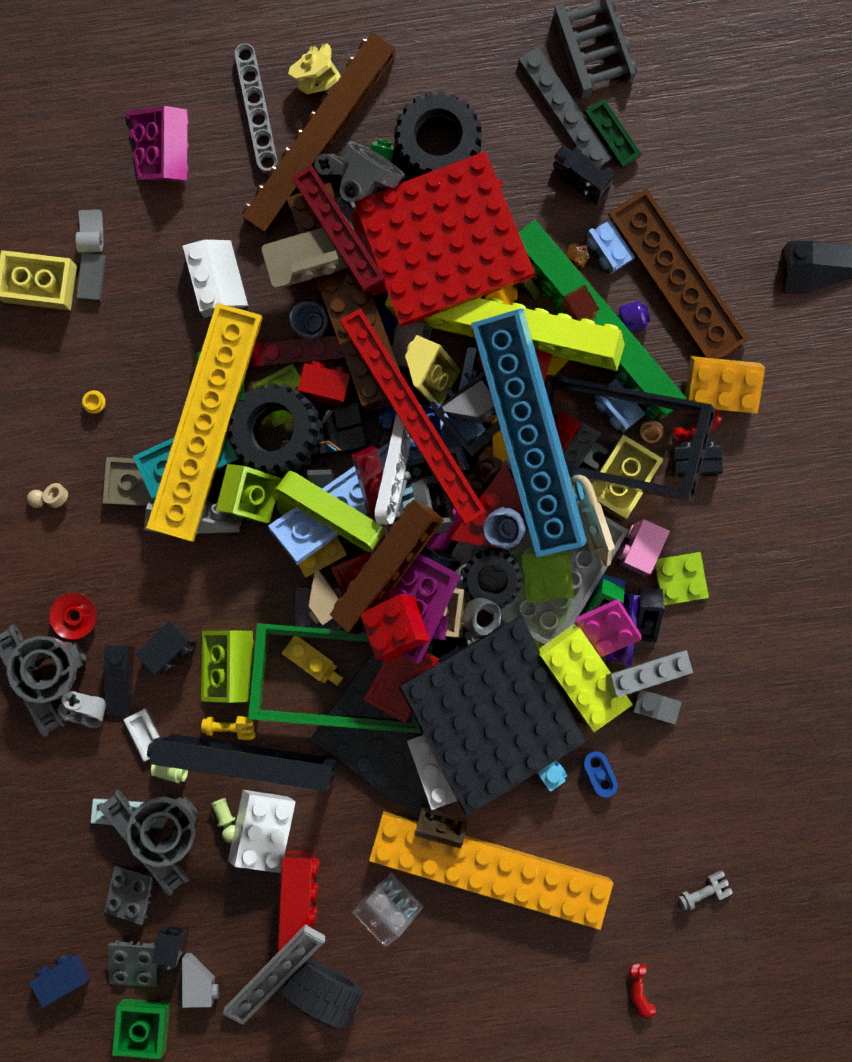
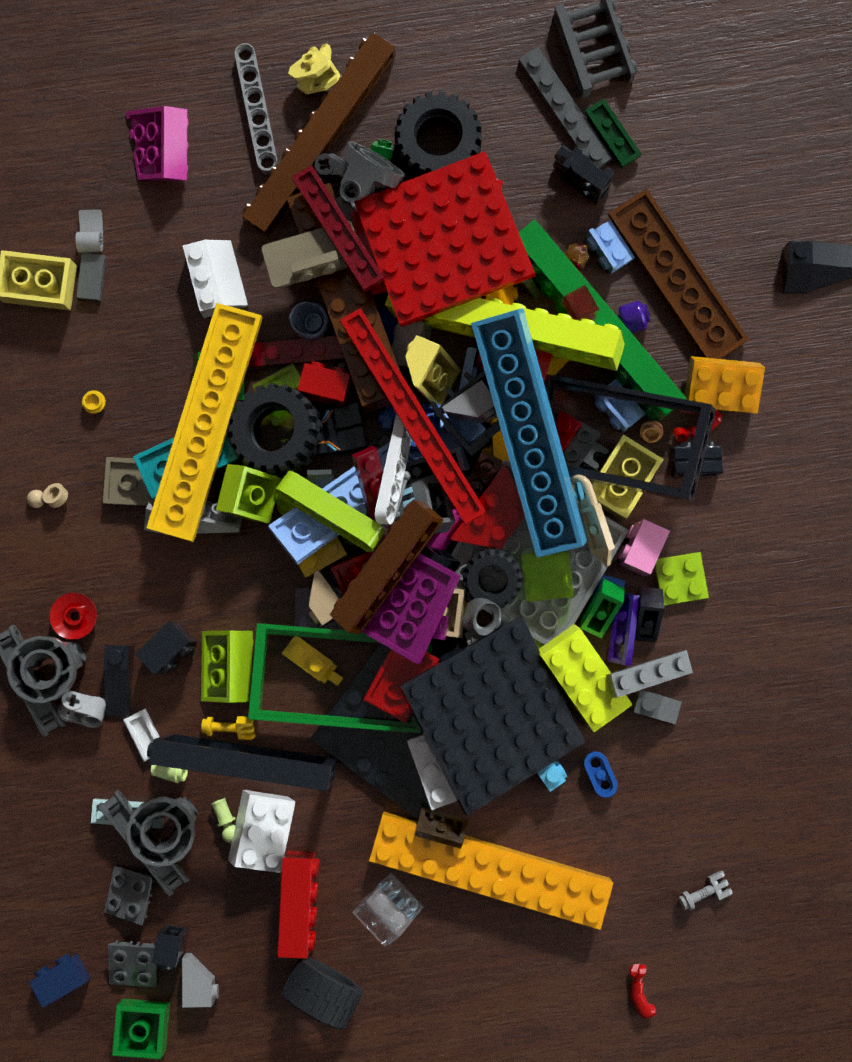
(274, 974): light grey tile -> none
(395, 627): red brick -> none
(503, 528): sand blue hair -> none
(608, 628): dark pink plate -> none

